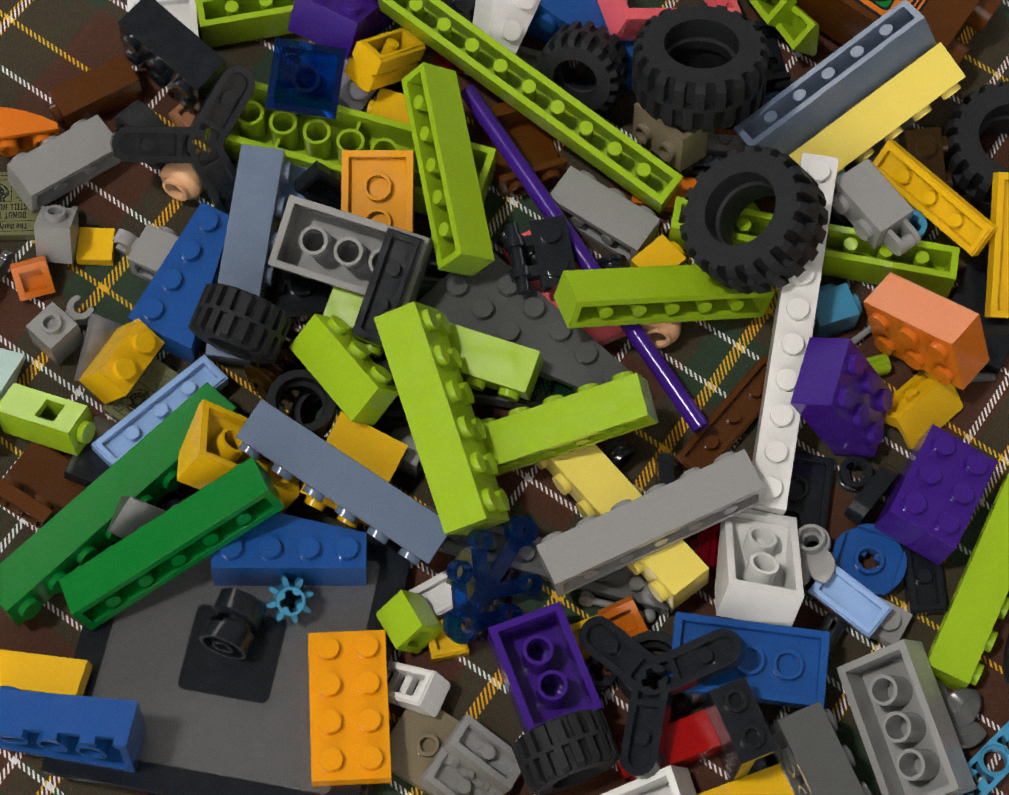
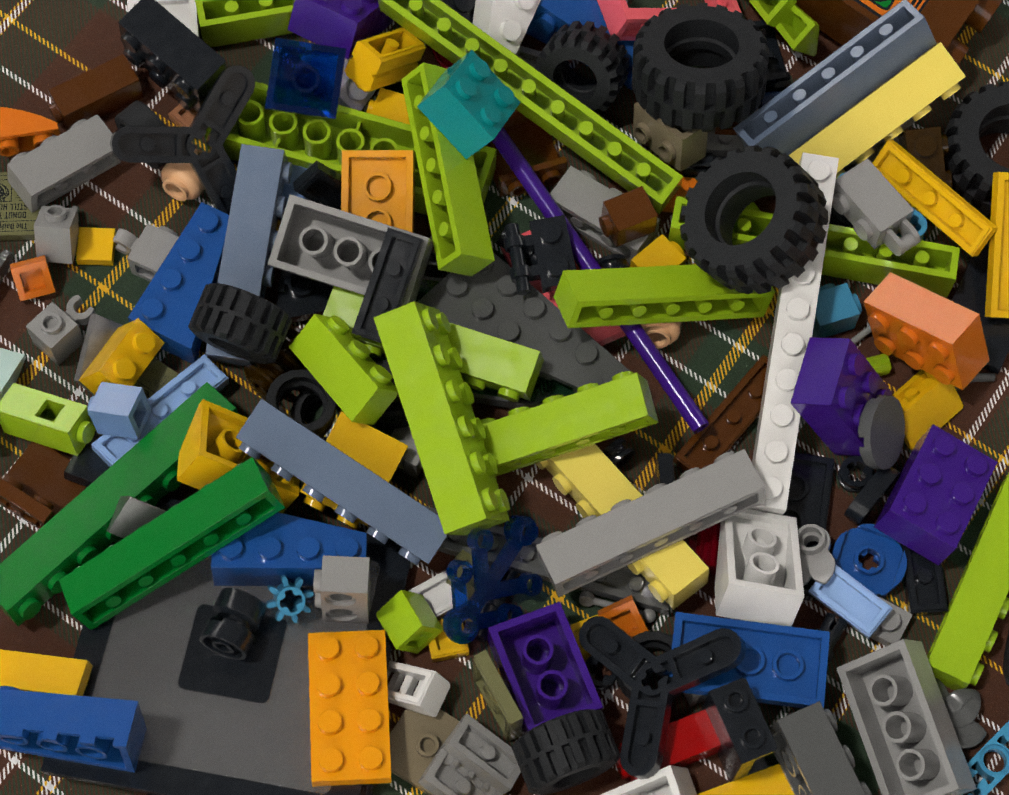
(119, 410): none -> medium blue brick
(343, 589): none -> light grey brick
(469, 104): none -> teal brick
(497, 696): none -> olive tile
(628, 217): none -> reddish brown brick
(883, 431): none -> dark grey tile

